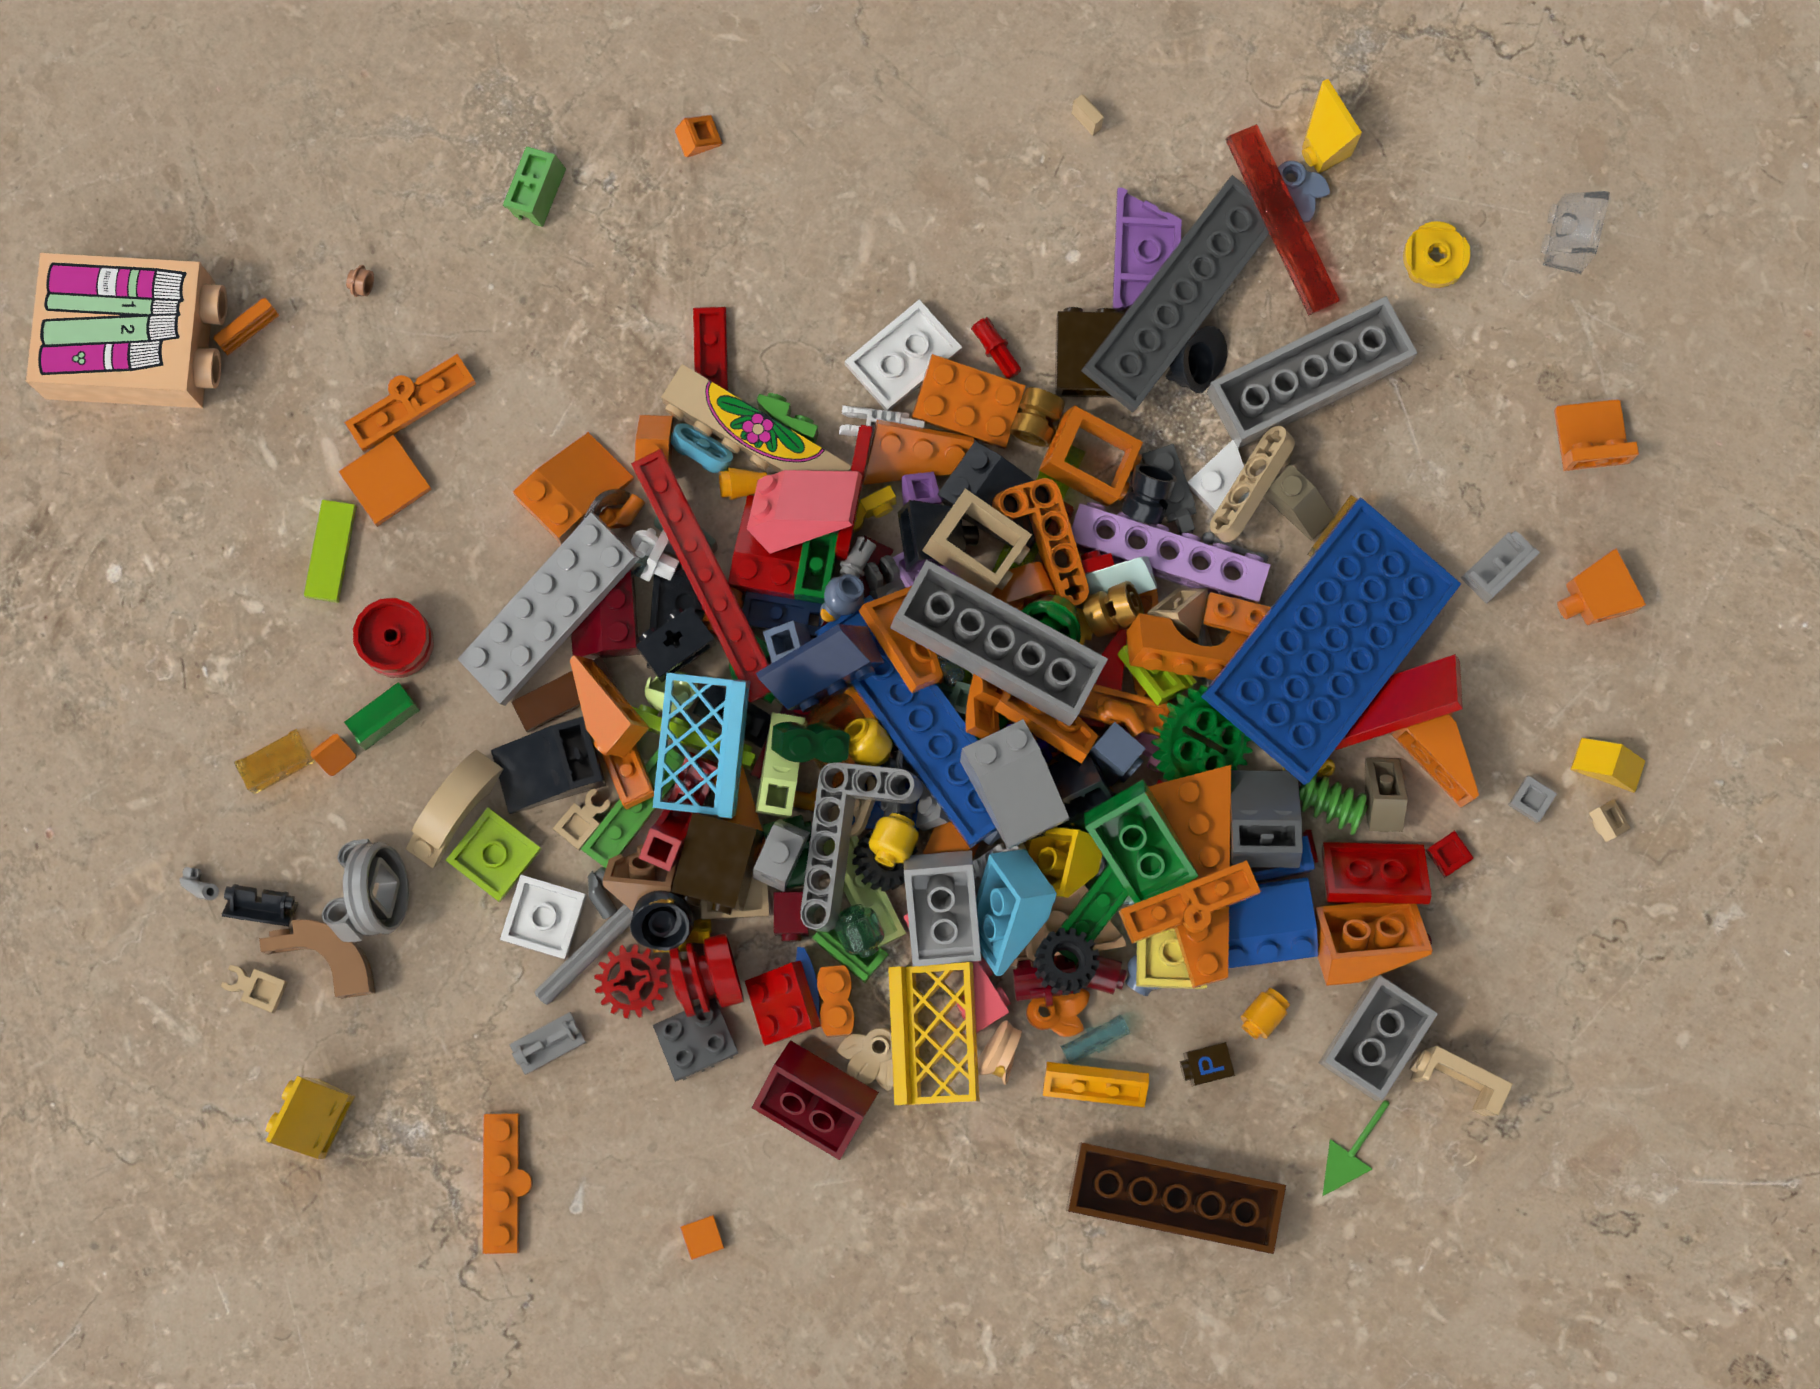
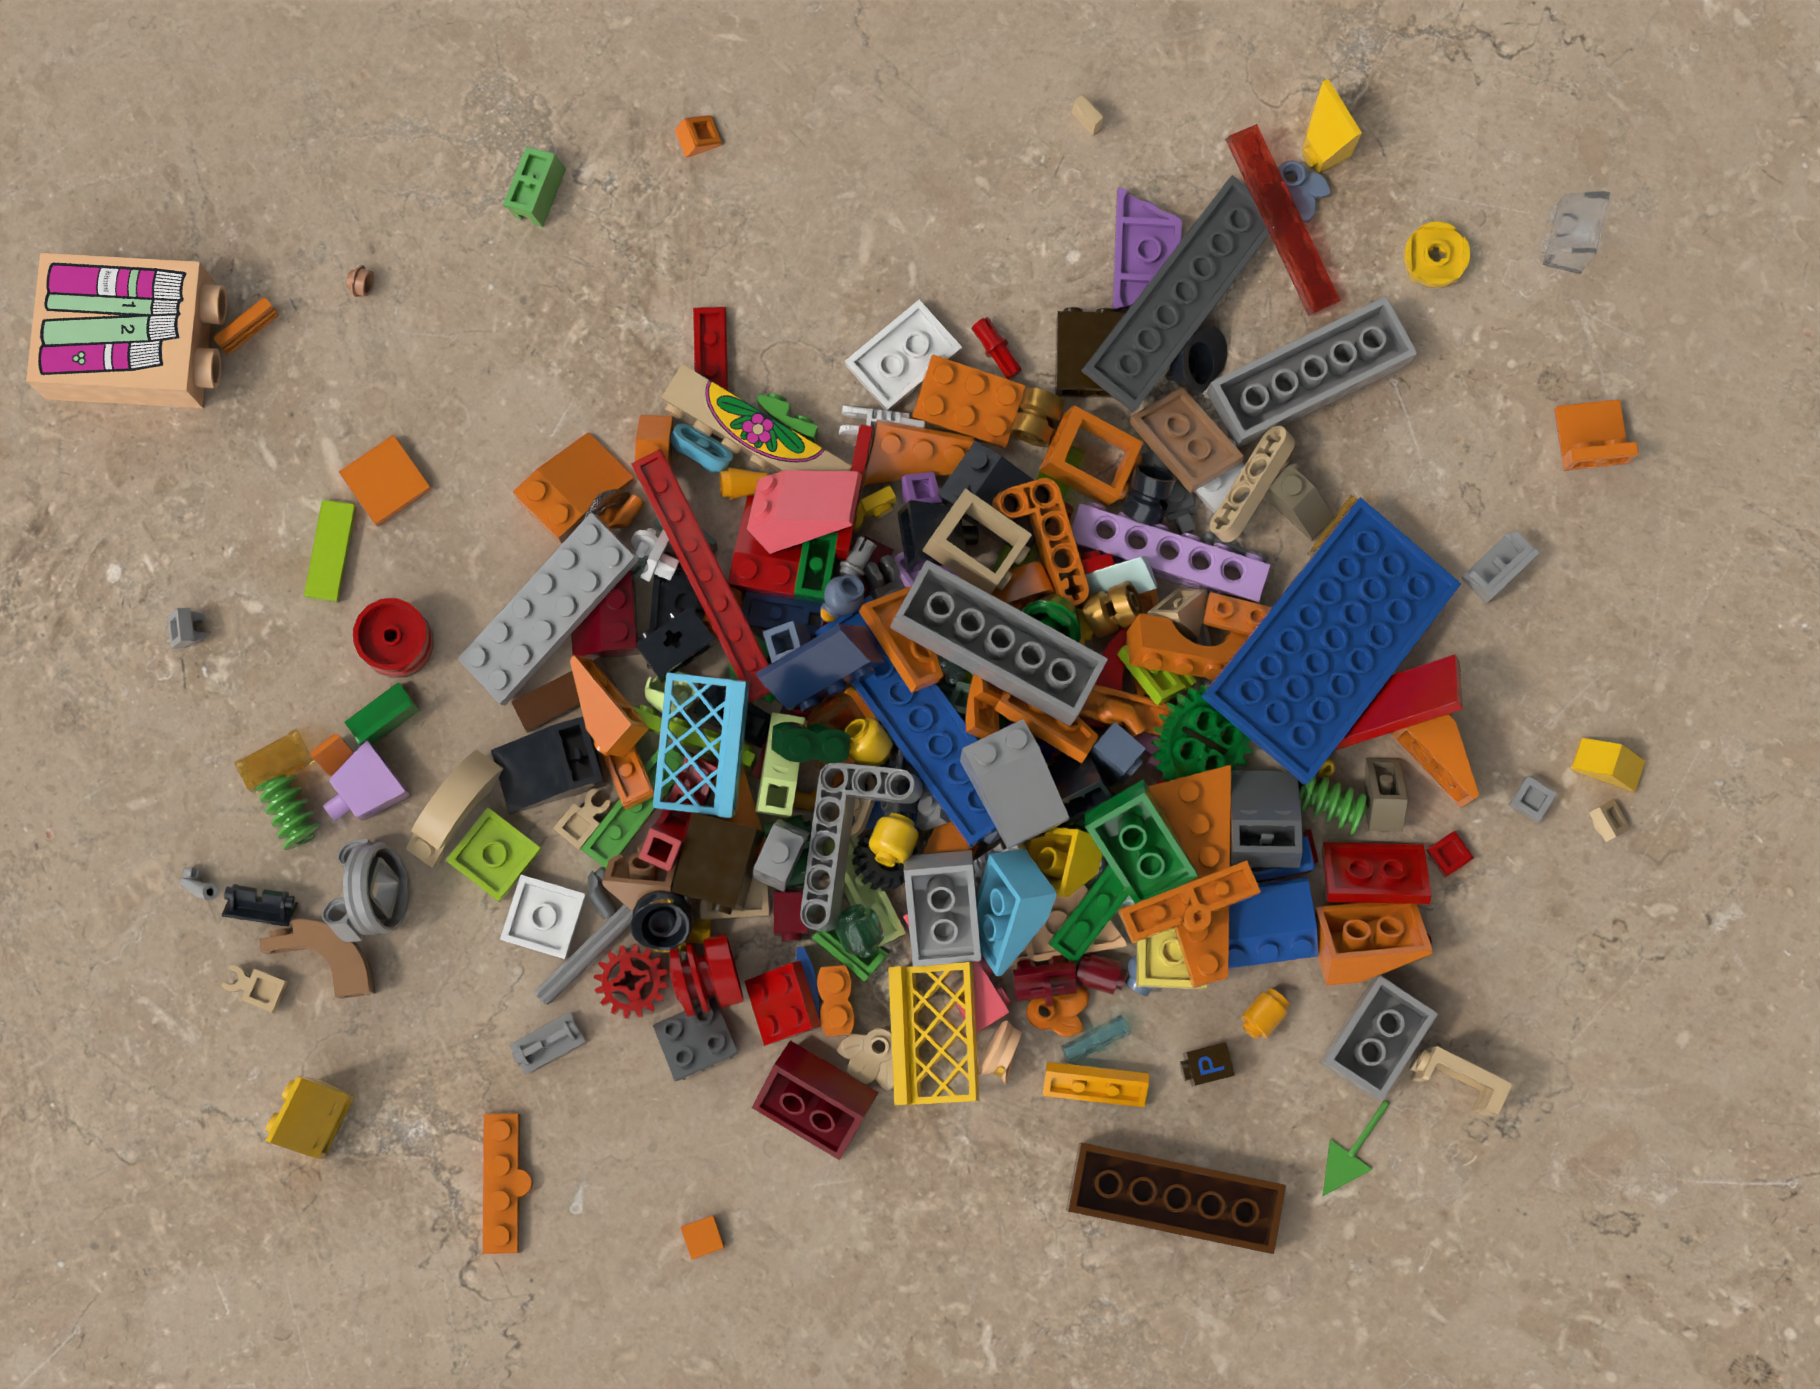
(181, 628): none -> light grey tile
(287, 811): none -> bright green piece
(364, 785): none -> lavender torso
(409, 402): orange hinge -> none
(1077, 945): black tyre -> none
(1186, 439): none -> medium nougat plate
(1602, 592): orange torso -> none

